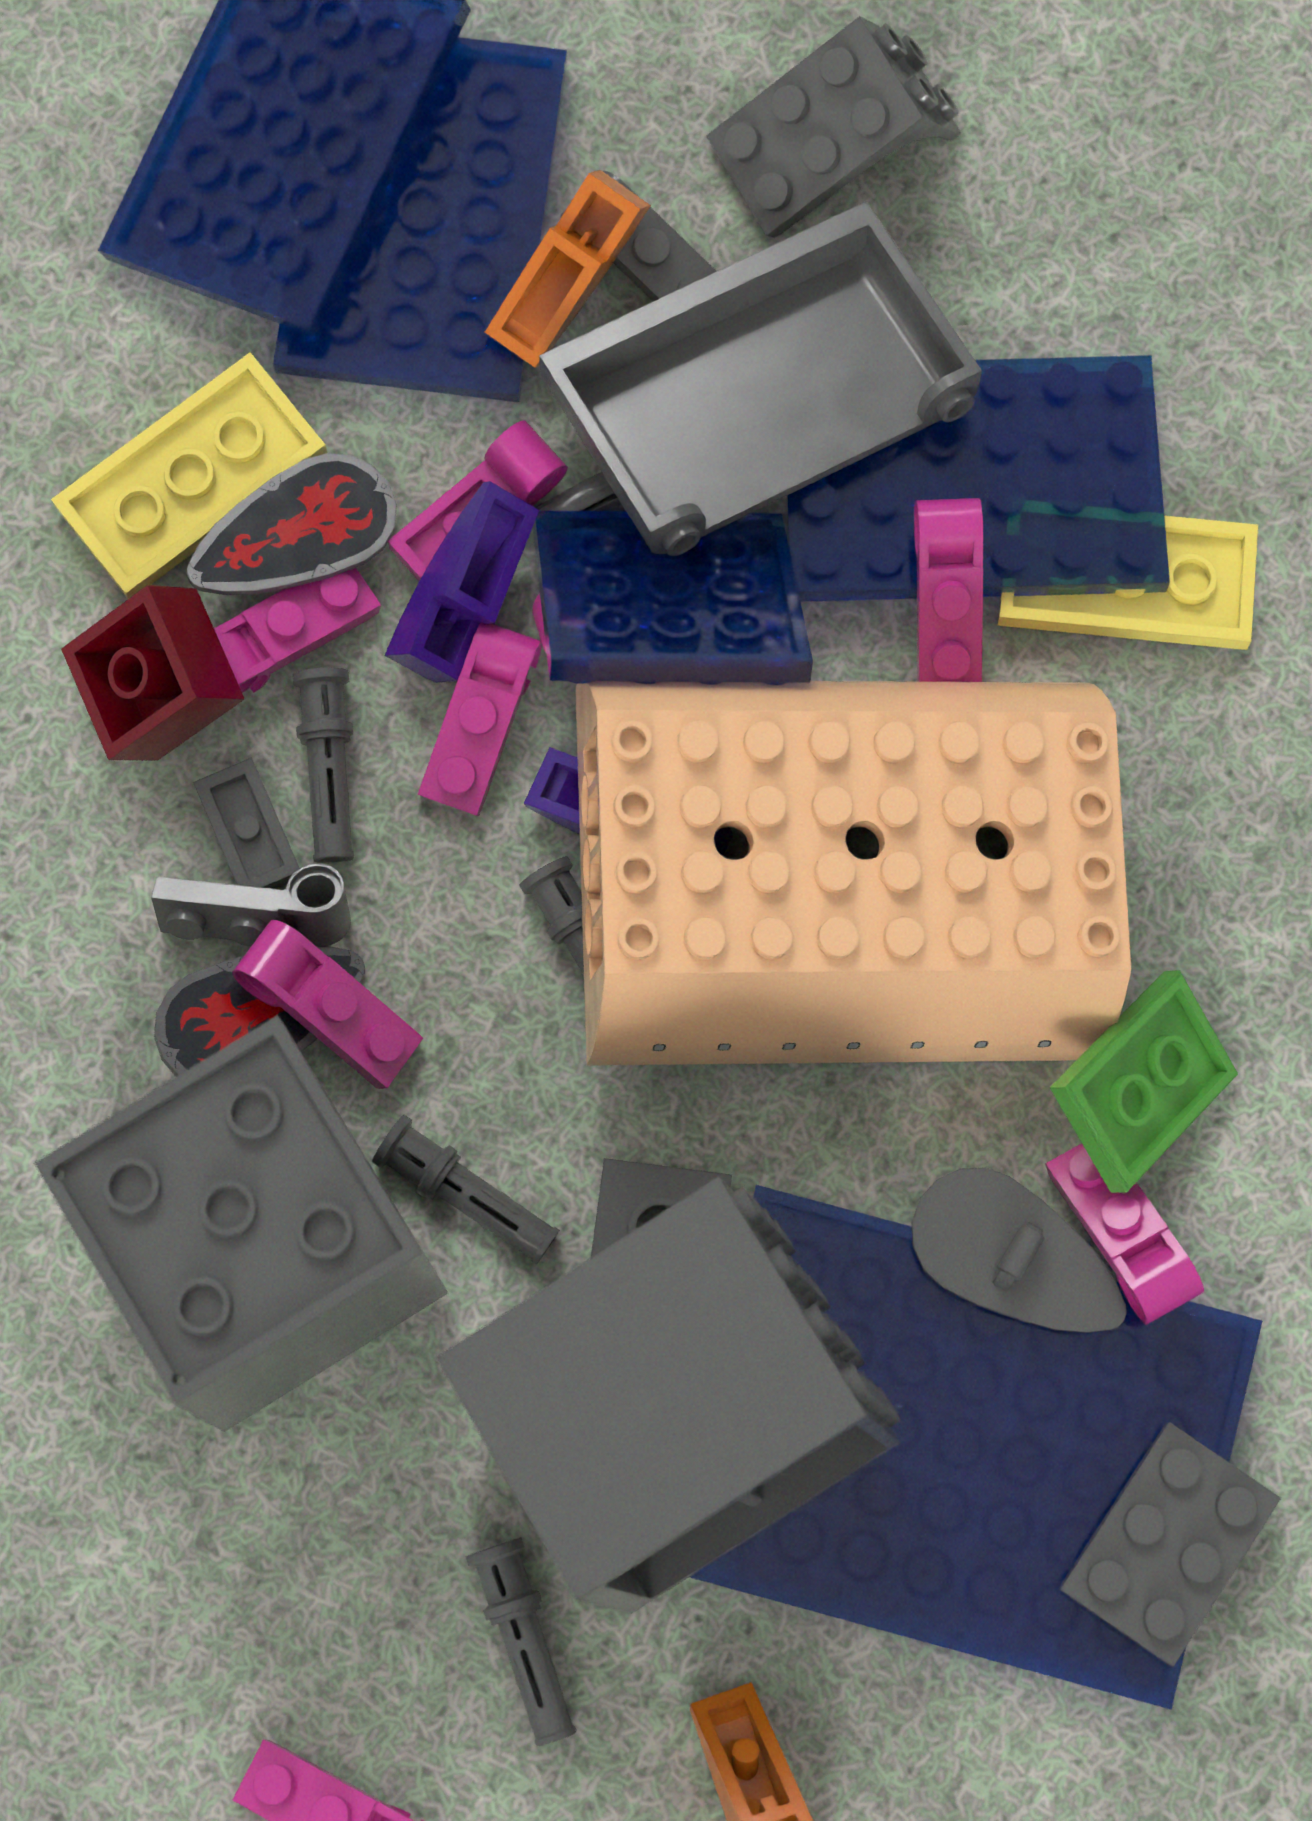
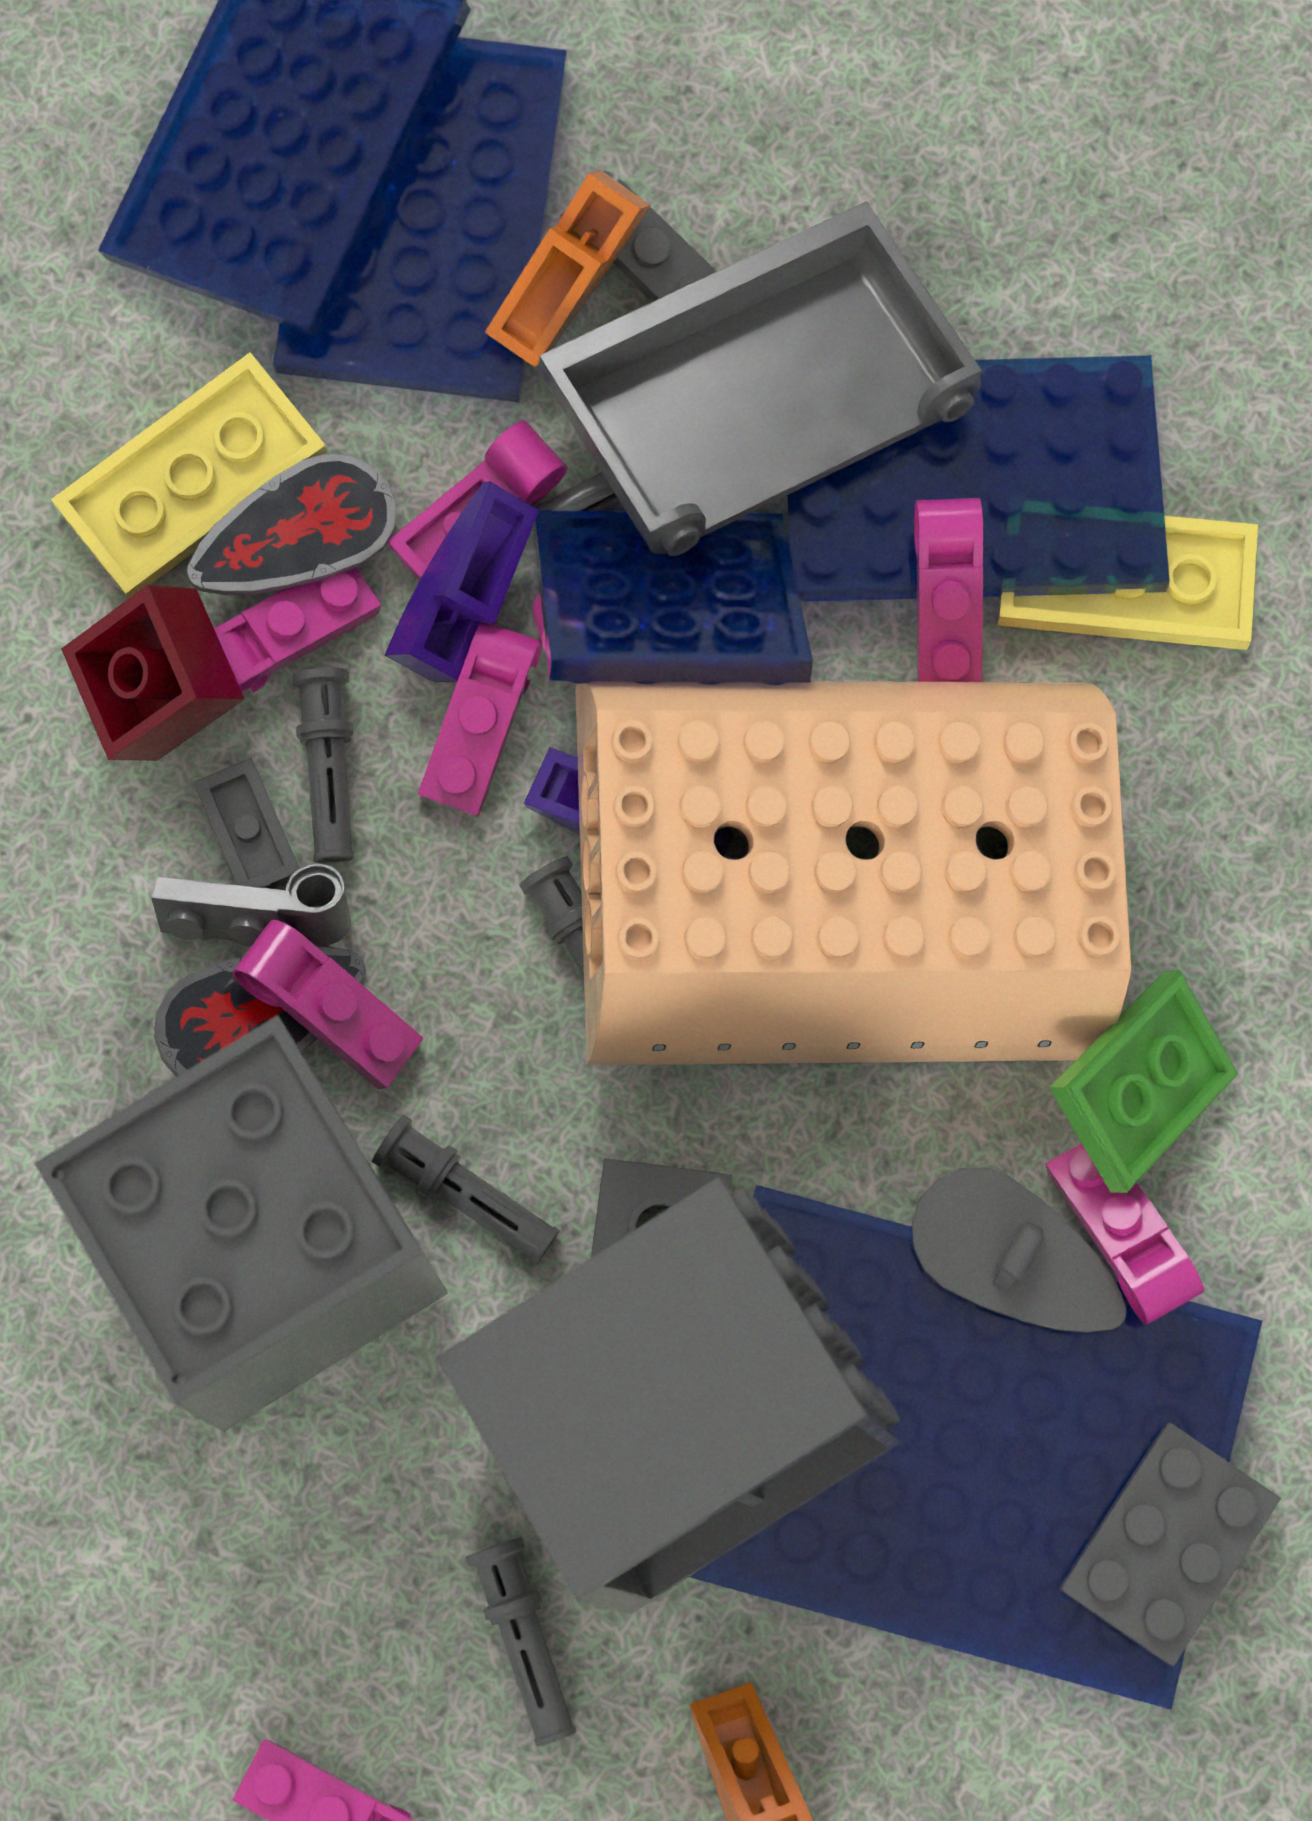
(830, 122): dark grey bracket -> none

